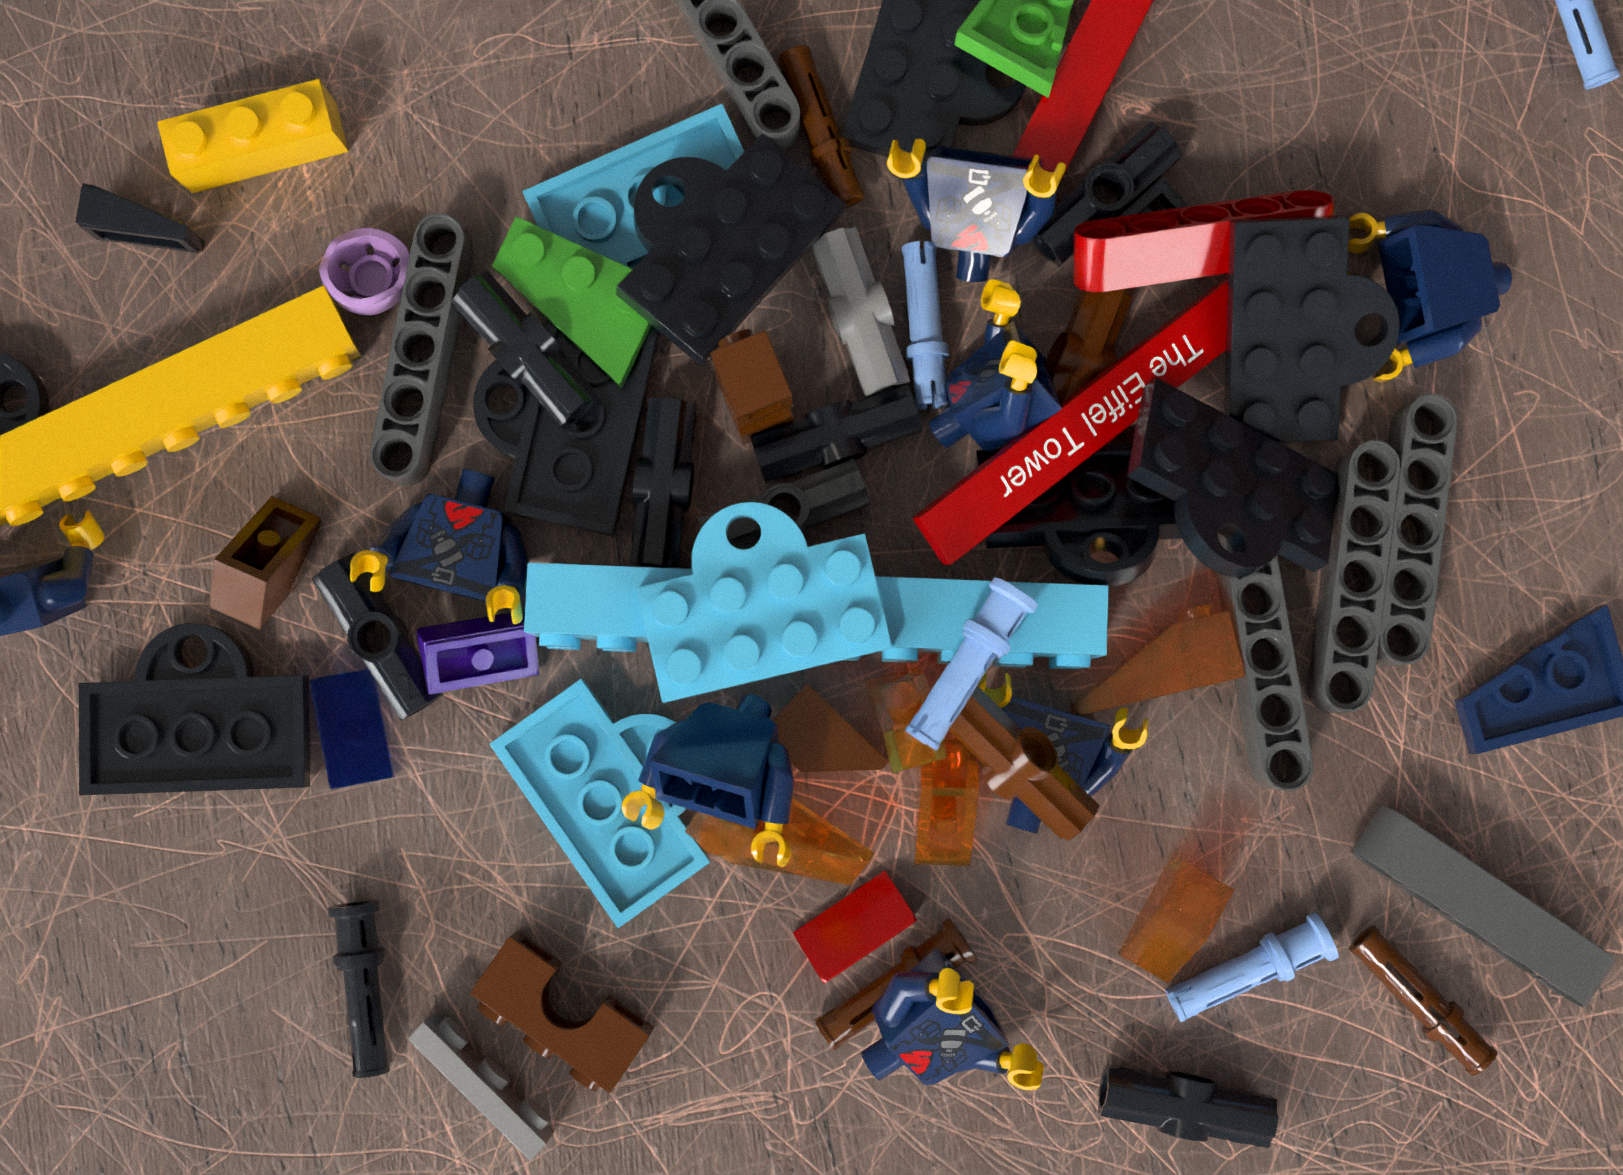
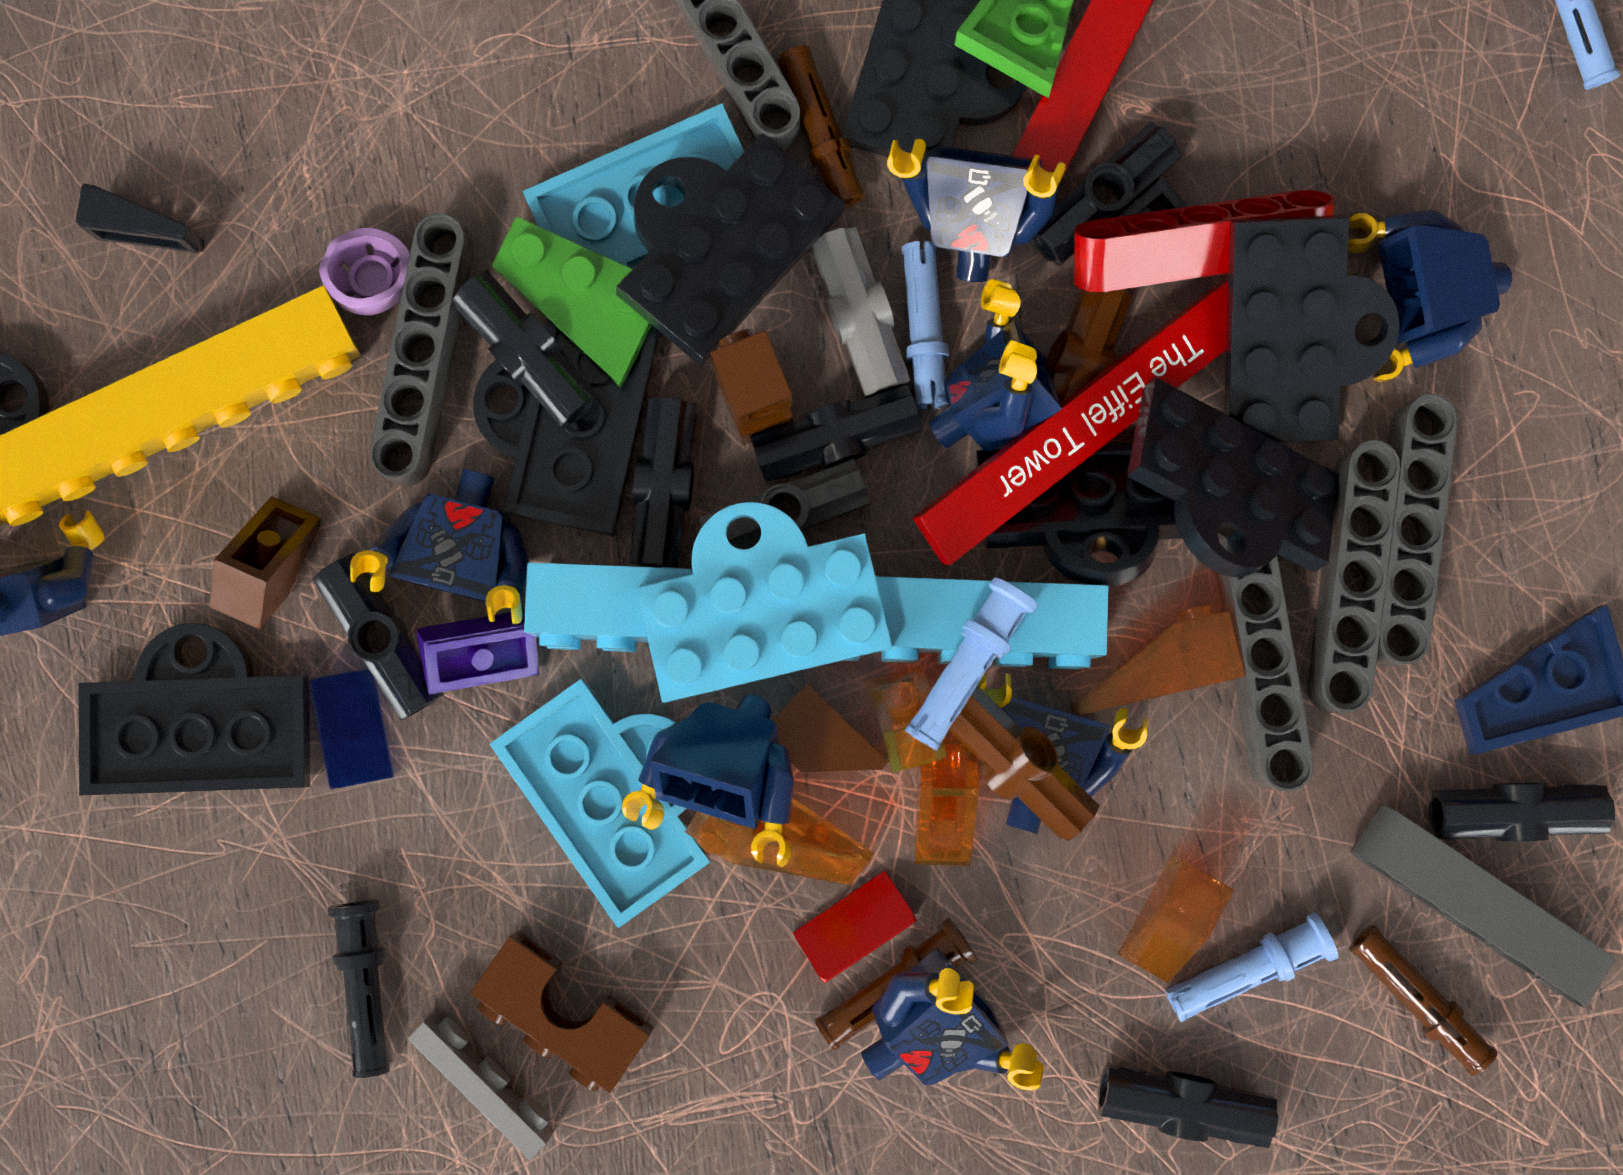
(253, 136): yellow brick -> none
(1521, 811): none -> black piece

